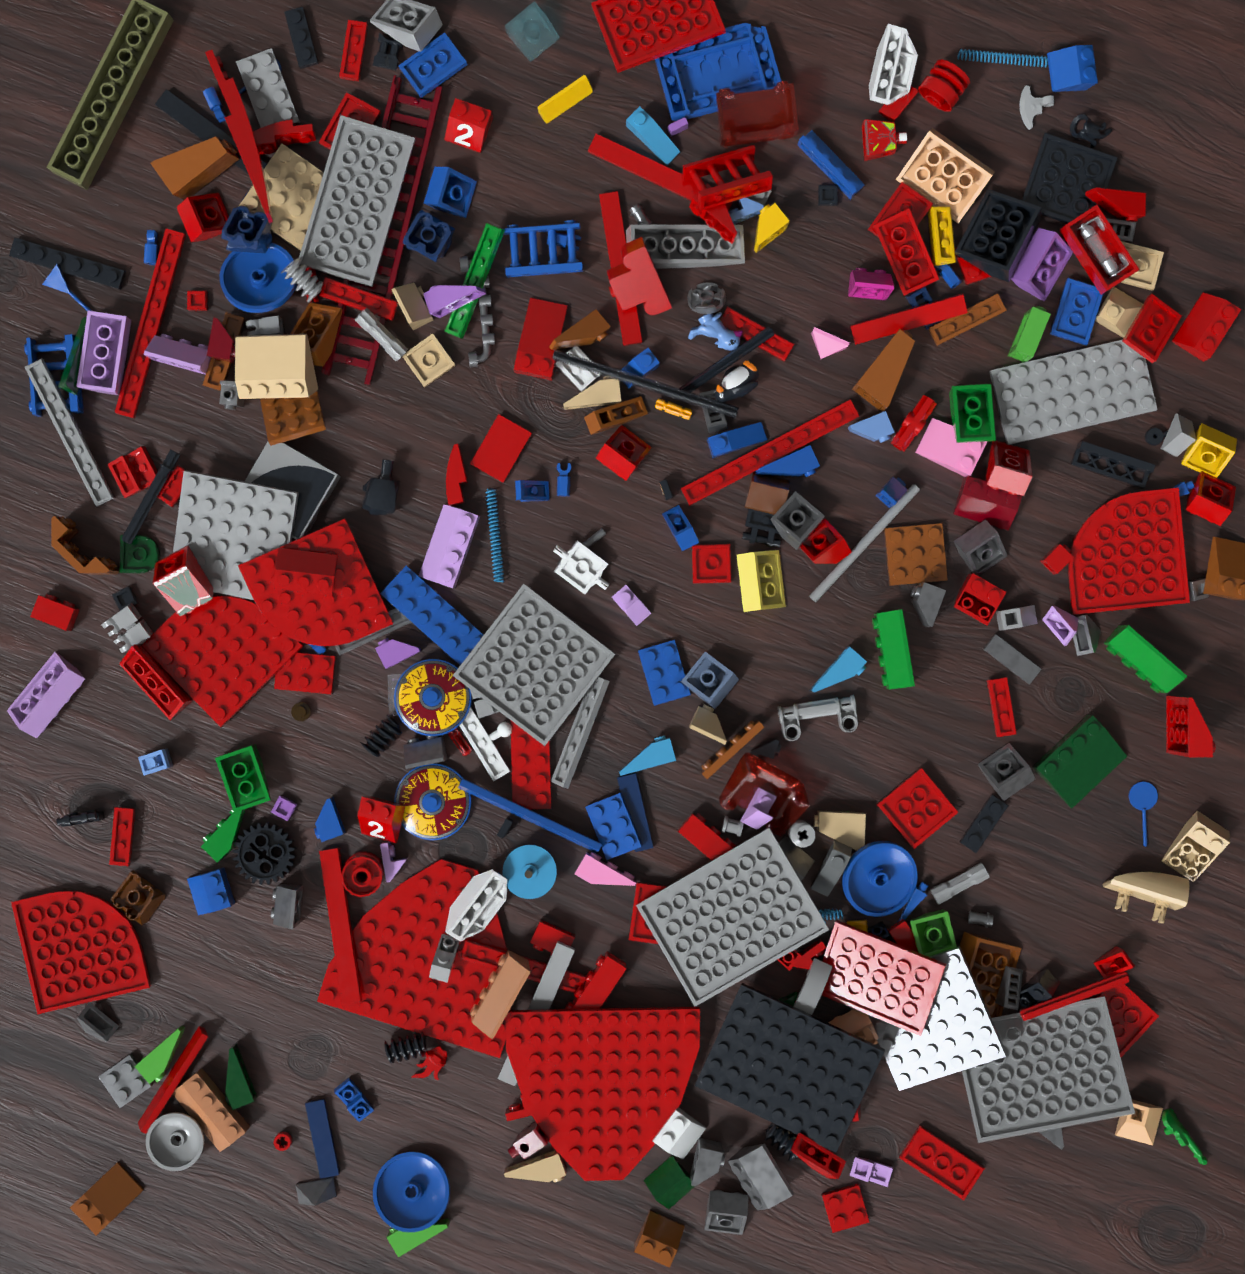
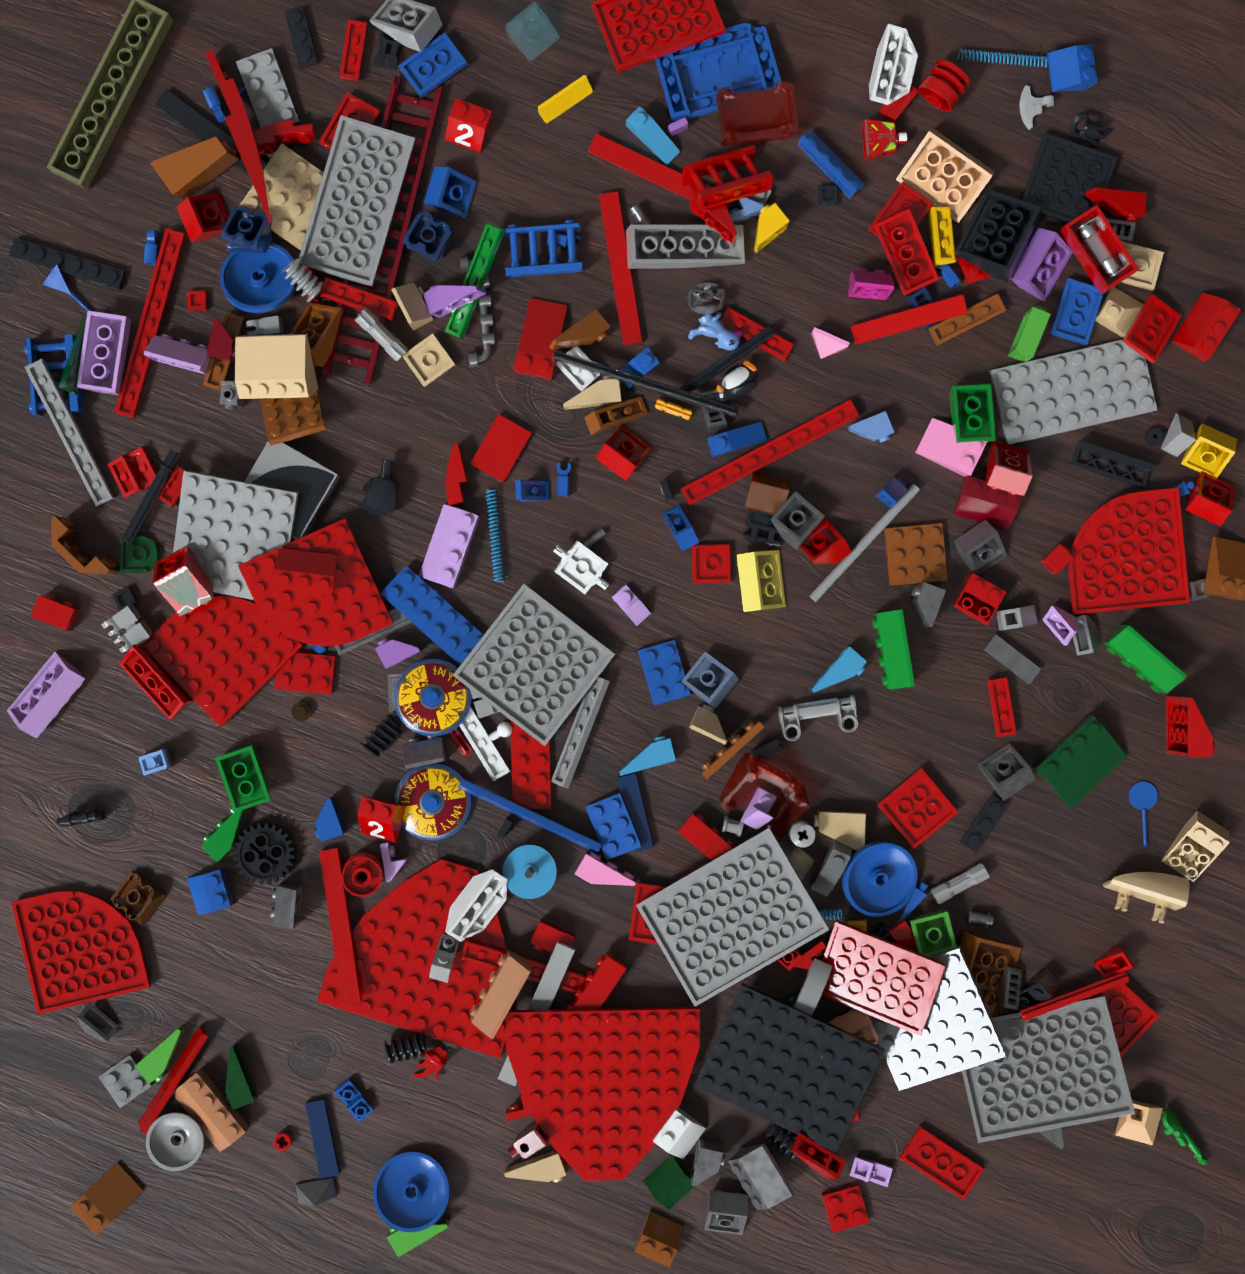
(122, 836): red plate -> none
(284, 808): medium lavender tile -> none
(638, 280): brick -> none
(795, 464): blue slope -> none
(883, 375): dark orange slope -> none
(913, 423): red piece -> none

